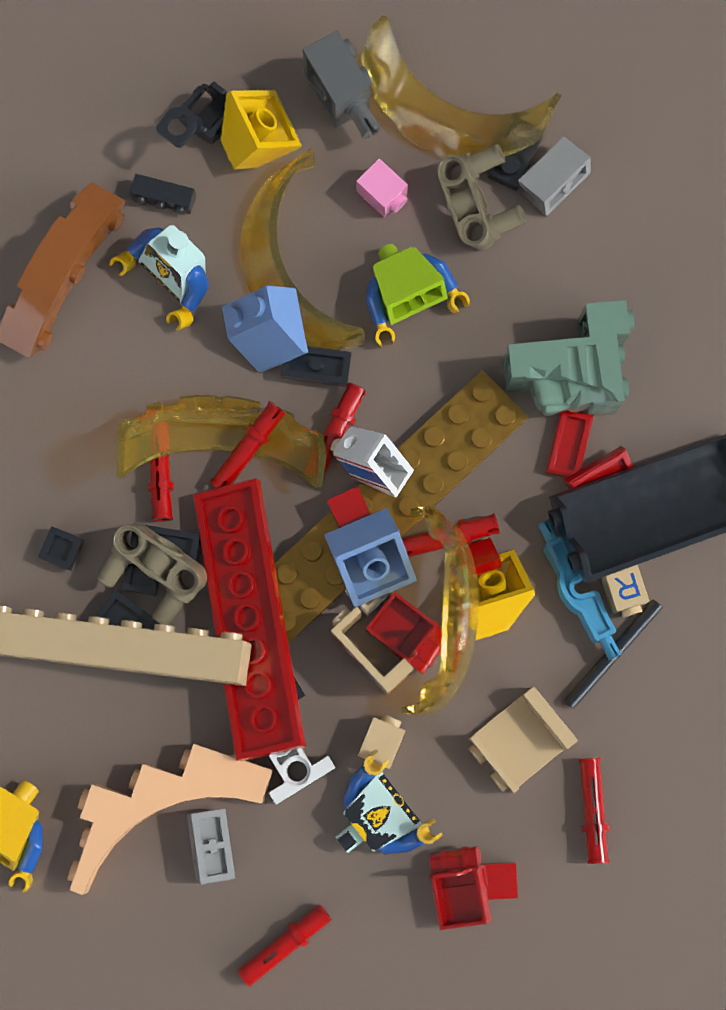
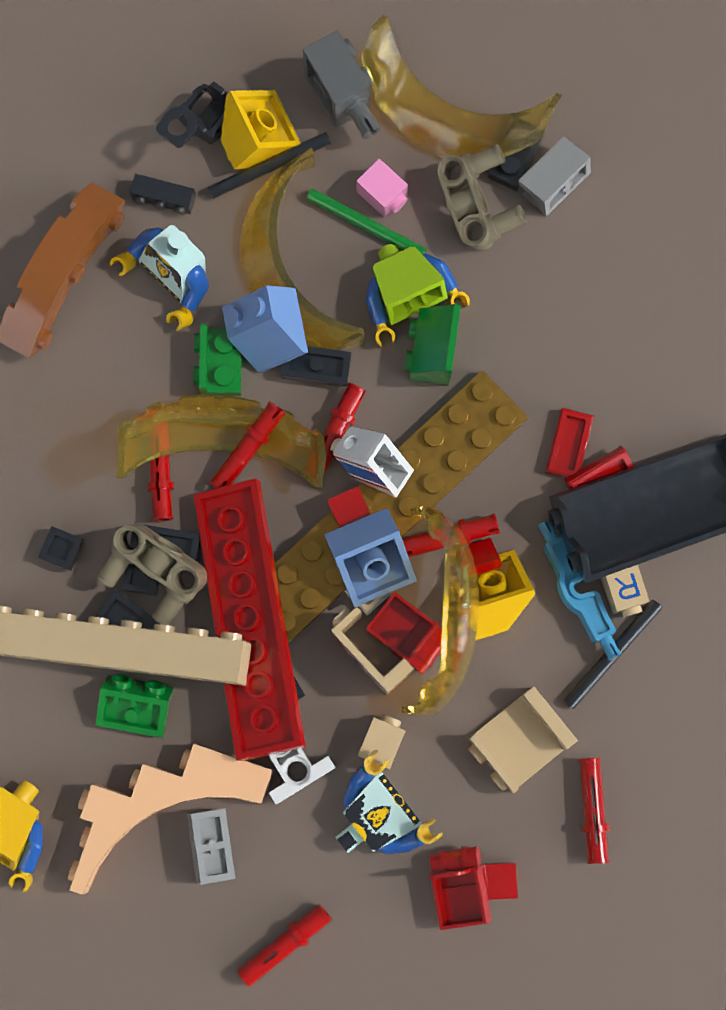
(134, 705): none -> green bracket
(219, 363): none -> green bracket
(267, 166): none -> black bar
(362, 221): none -> green bar
(434, 344): none -> green slope
(576, 371): sand green brick -> none

